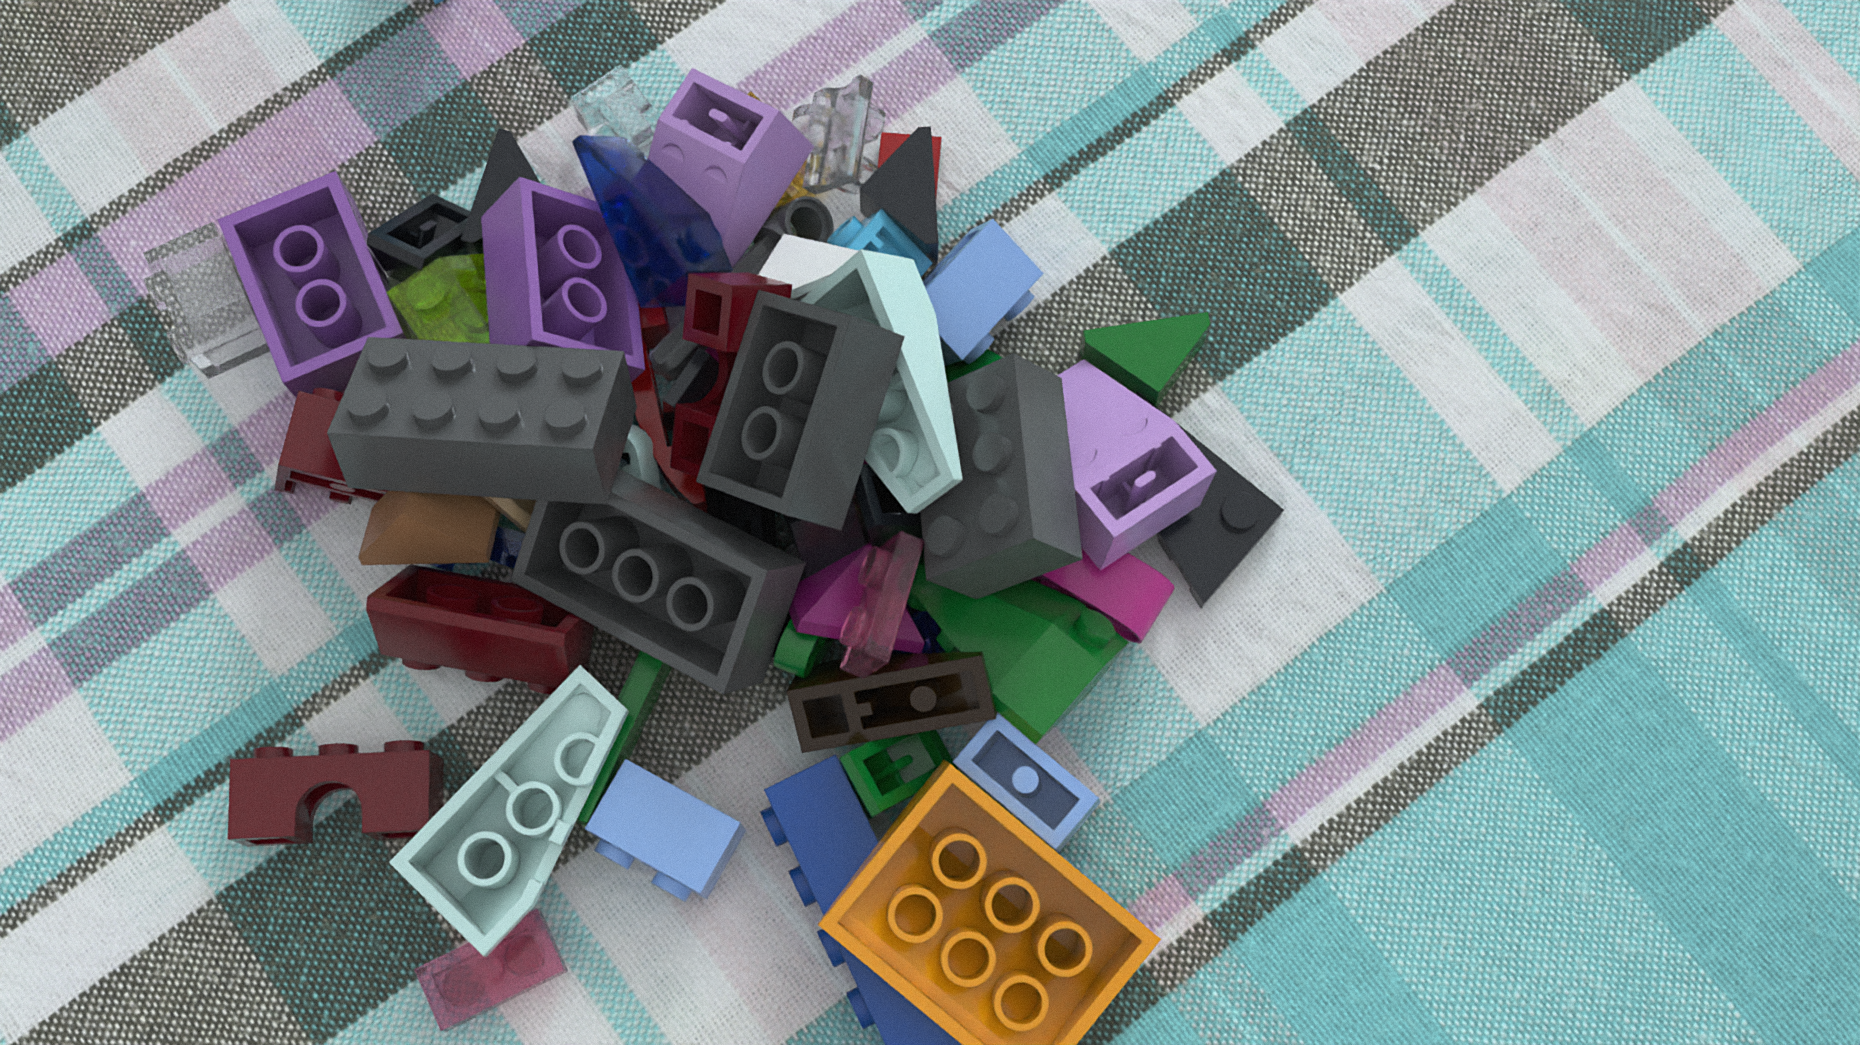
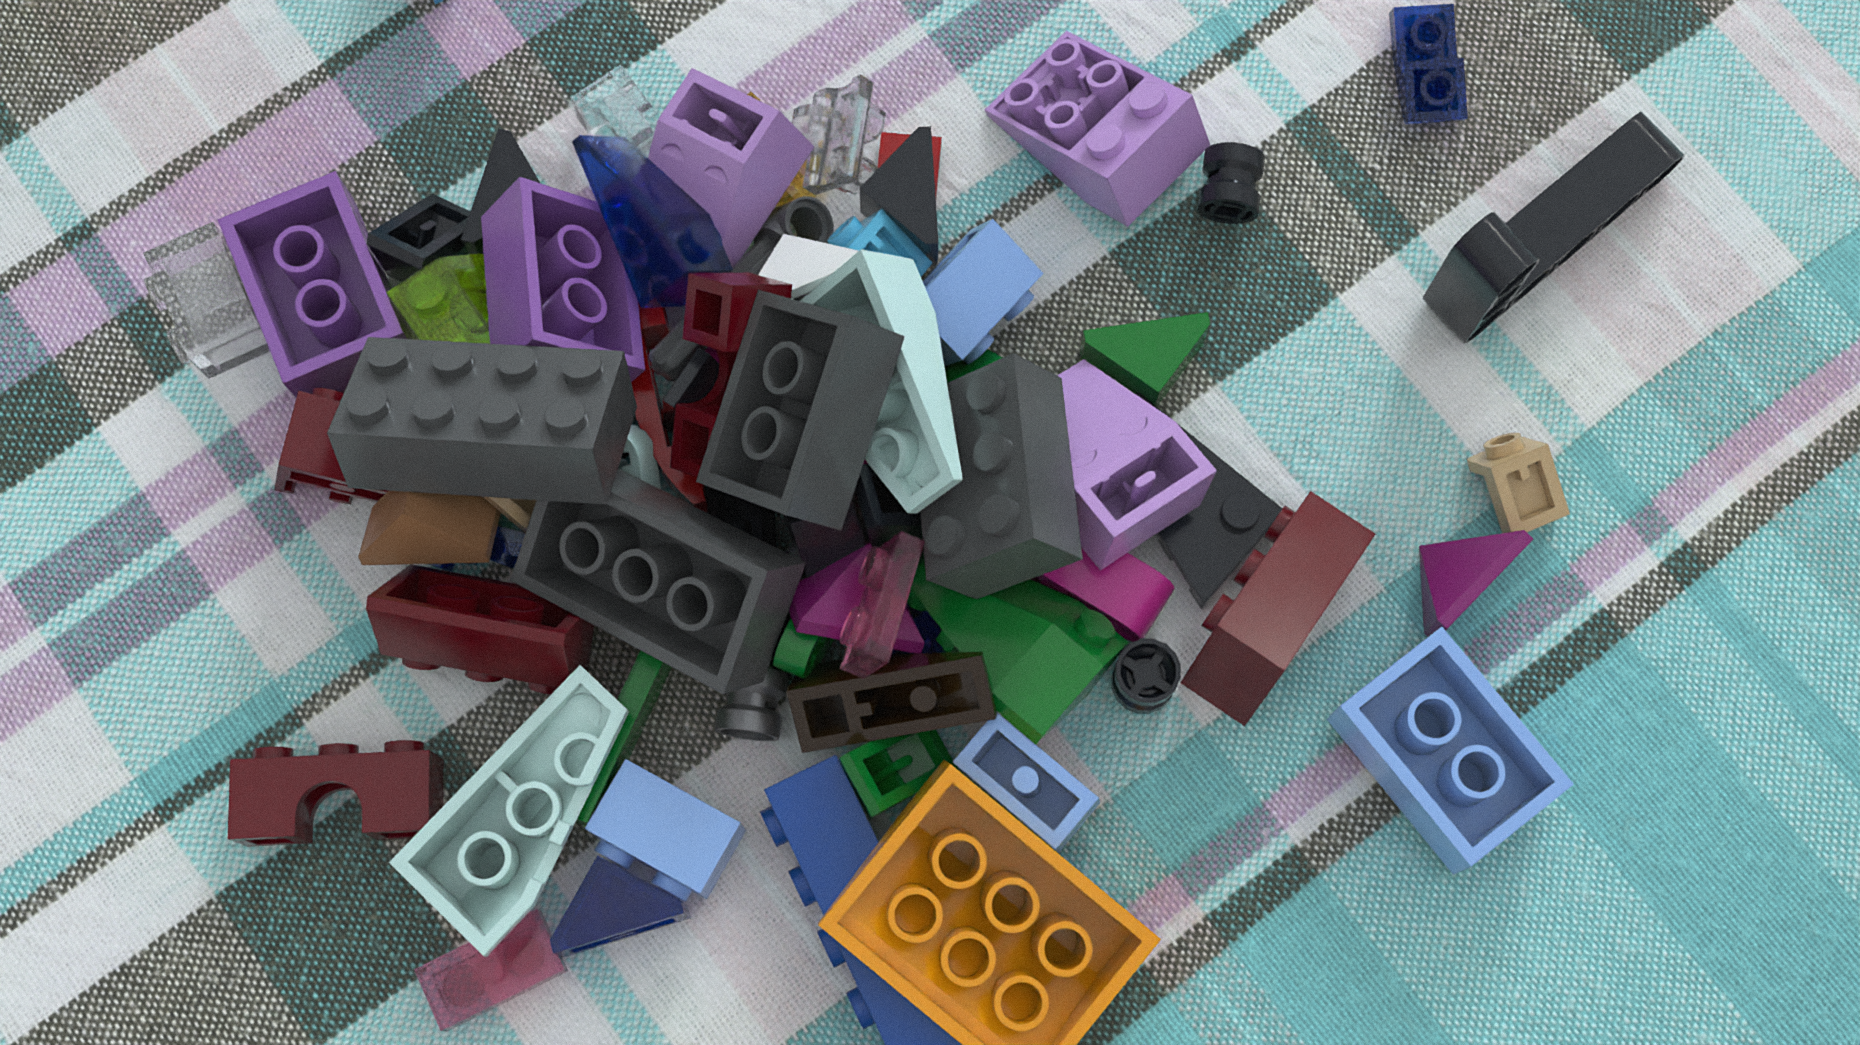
(613, 908): none -> clear blue slope
(751, 709): none -> flat silver wheel
(1102, 125): none -> lavender slope
(1150, 665): none -> black wheel
(1231, 182): none -> black wheel
(1277, 606): none -> dark red wedge
(1427, 64): none -> clear blue slope
(1449, 751): none -> light blue brick
(1460, 571): none -> magenta slope
(1505, 261): none -> black beam
(1520, 482): none -> tan bracket

